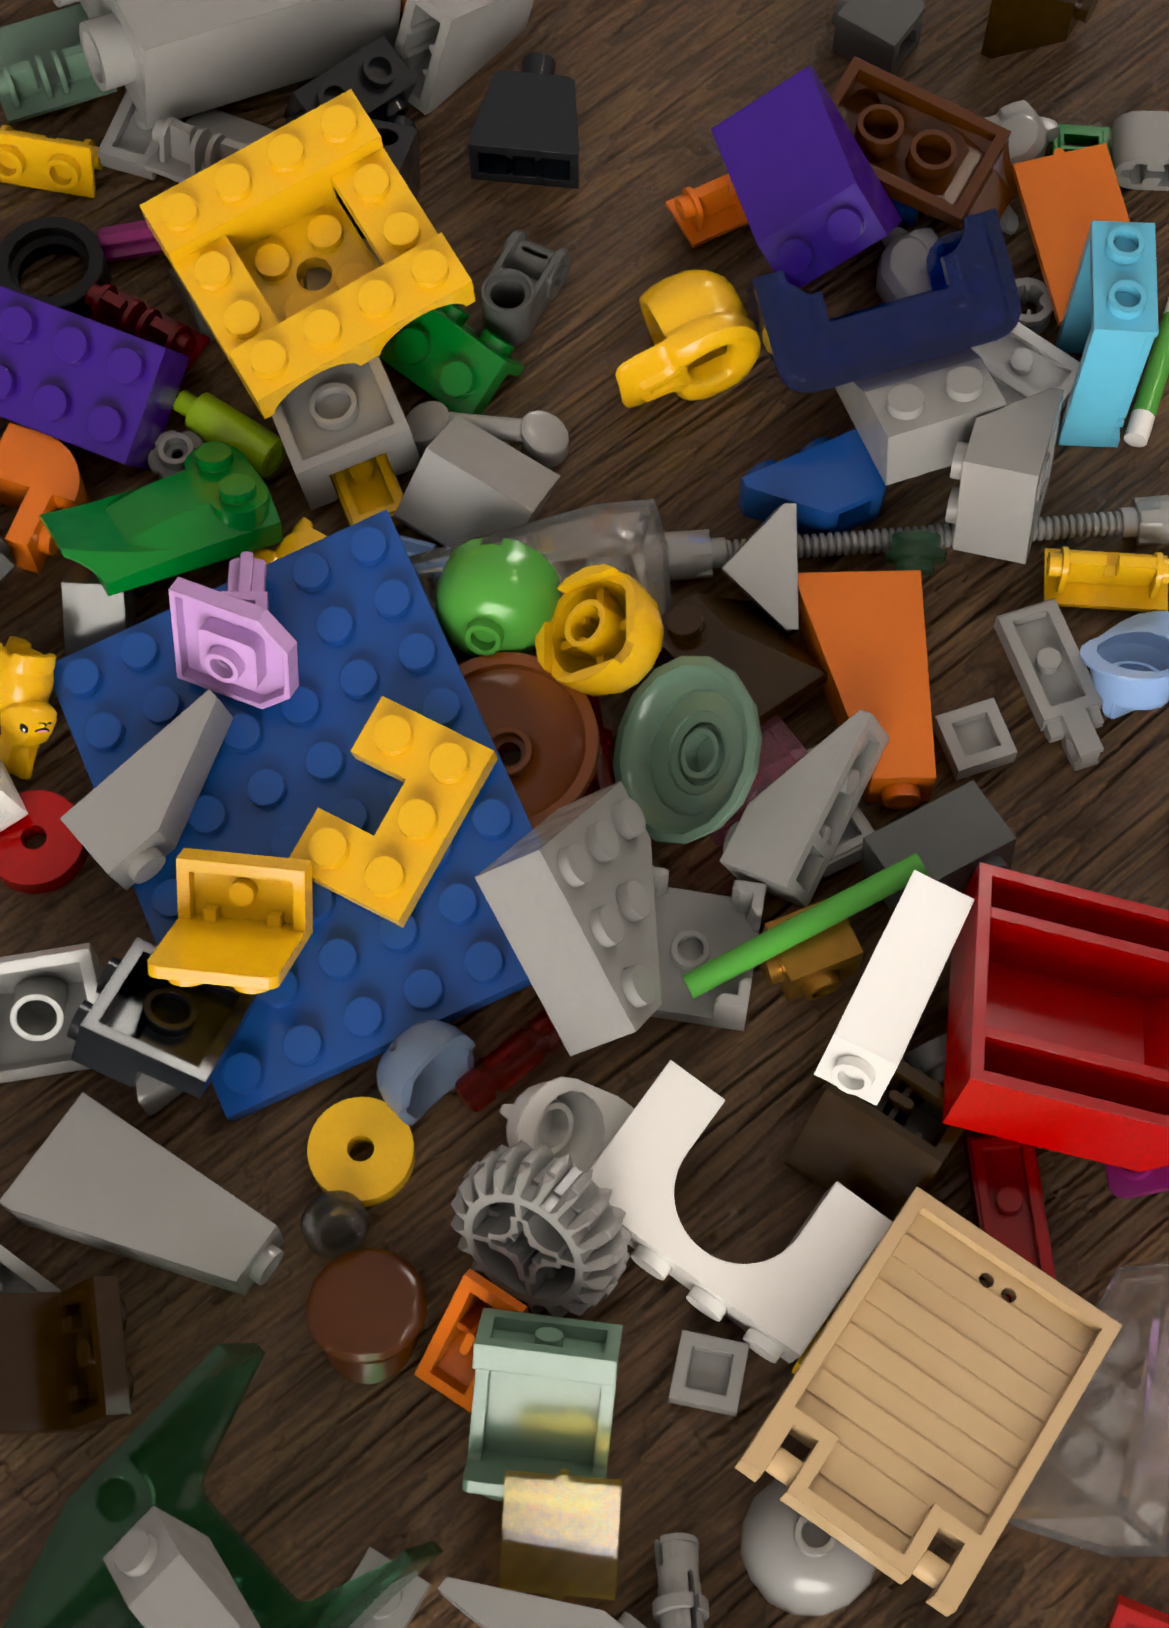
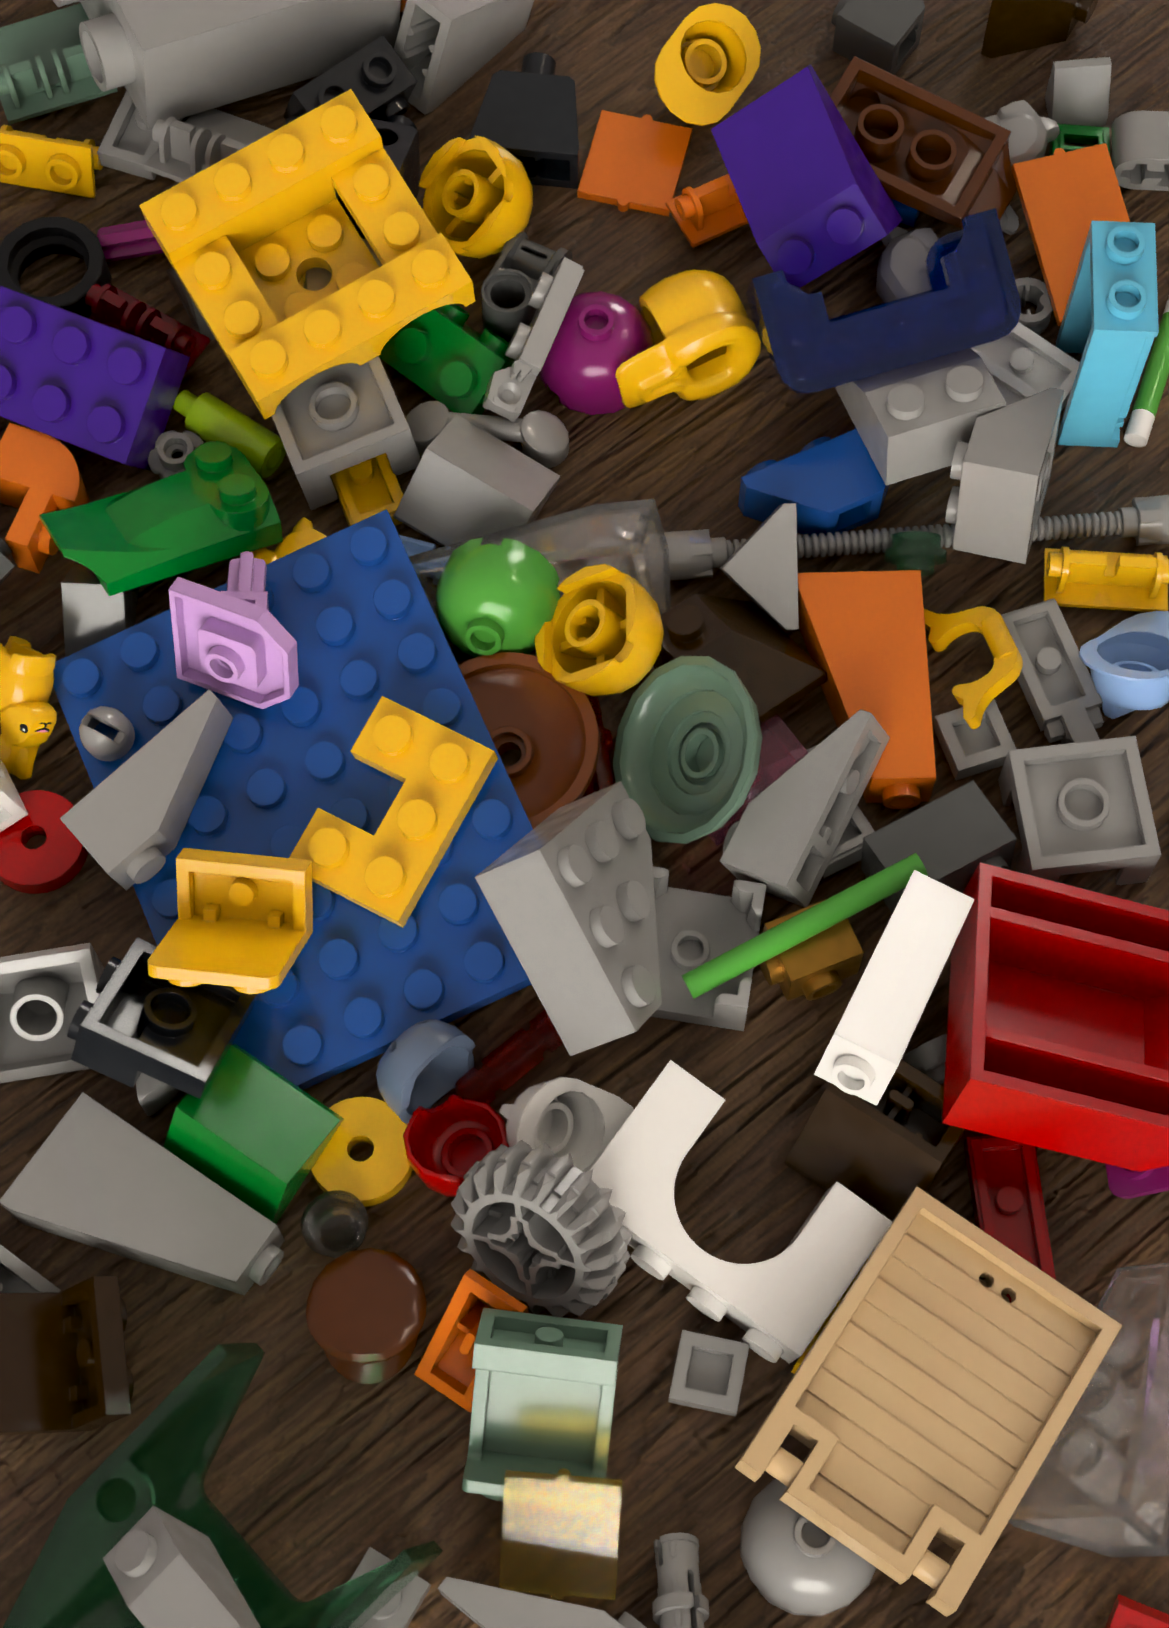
(99, 744): none -> light grey hinge
(252, 1133): none -> green slope
(450, 1139): none -> red hair
(476, 195): none -> yellow cylinder
(531, 344): none -> light grey hinge
(588, 349): none -> magenta cylinder
(634, 162): none -> orange piece
(707, 64): none -> yellow piece
(1007, 658): none -> yellow helmet
(1079, 91): none -> light grey slope
(1082, 809): none -> light grey panel

